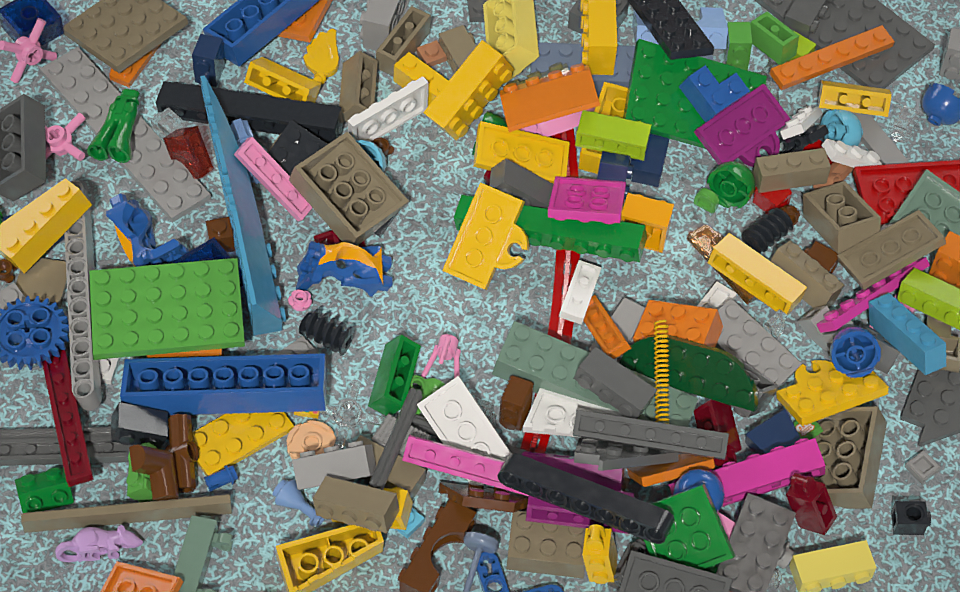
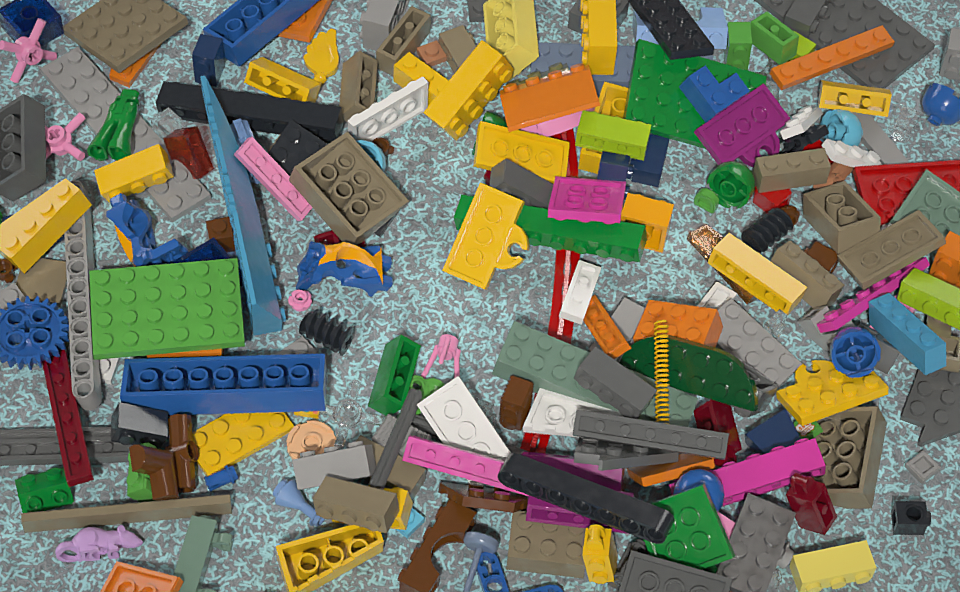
(134, 173): none -> yellow brick

